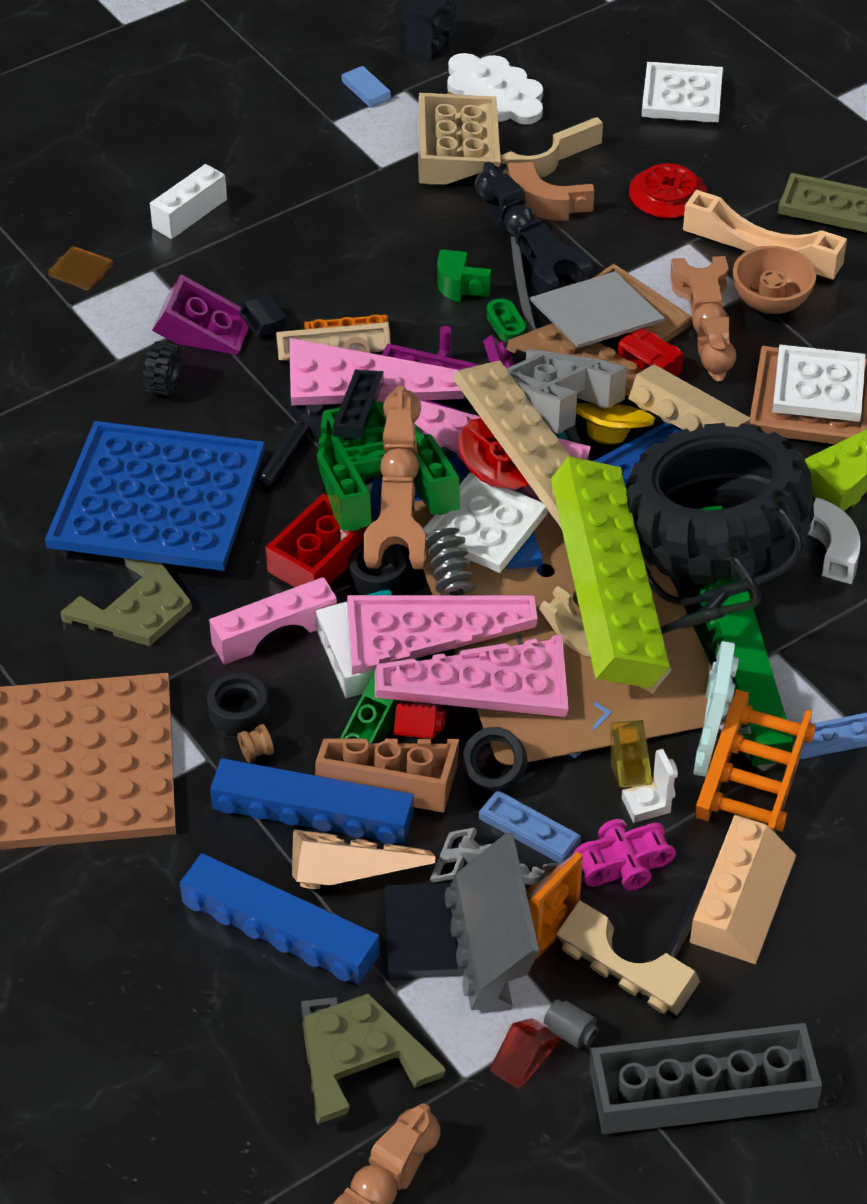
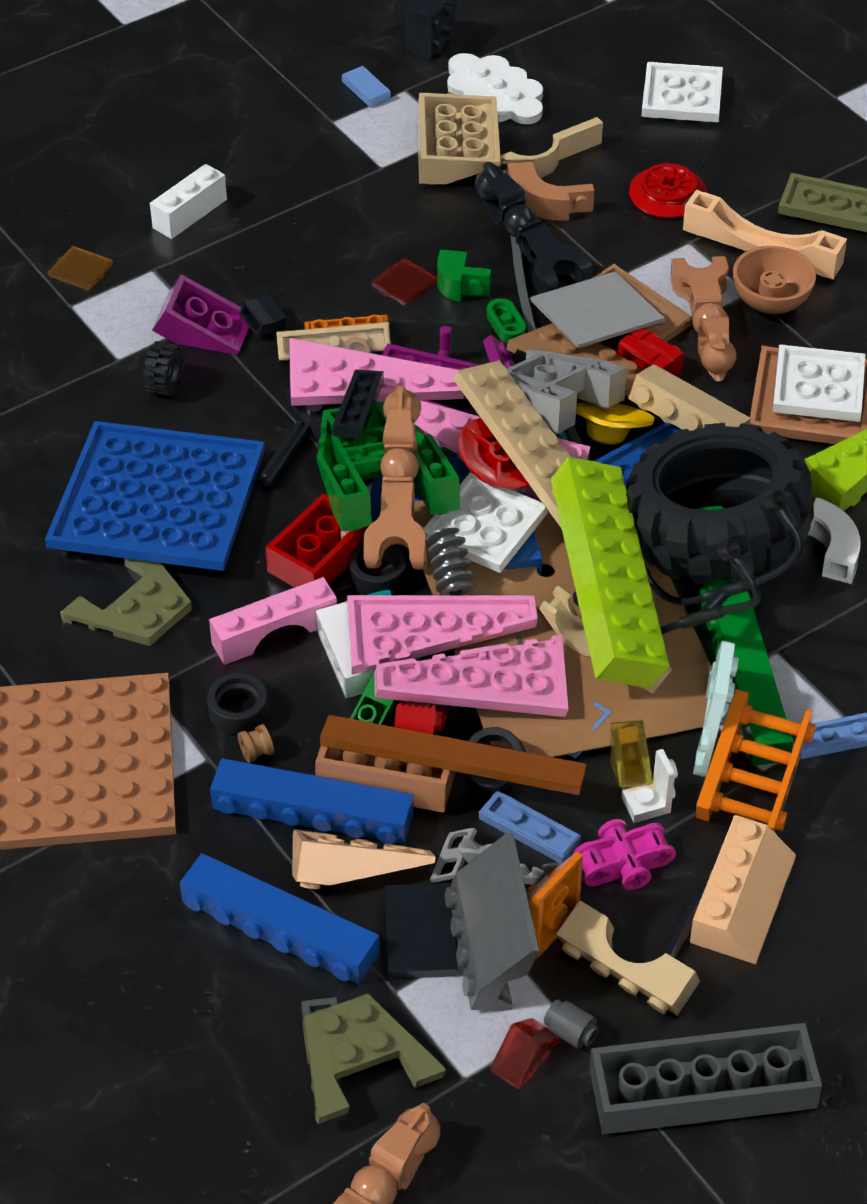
(404, 281): none -> clear red piece
(453, 754): none -> dark orange tile

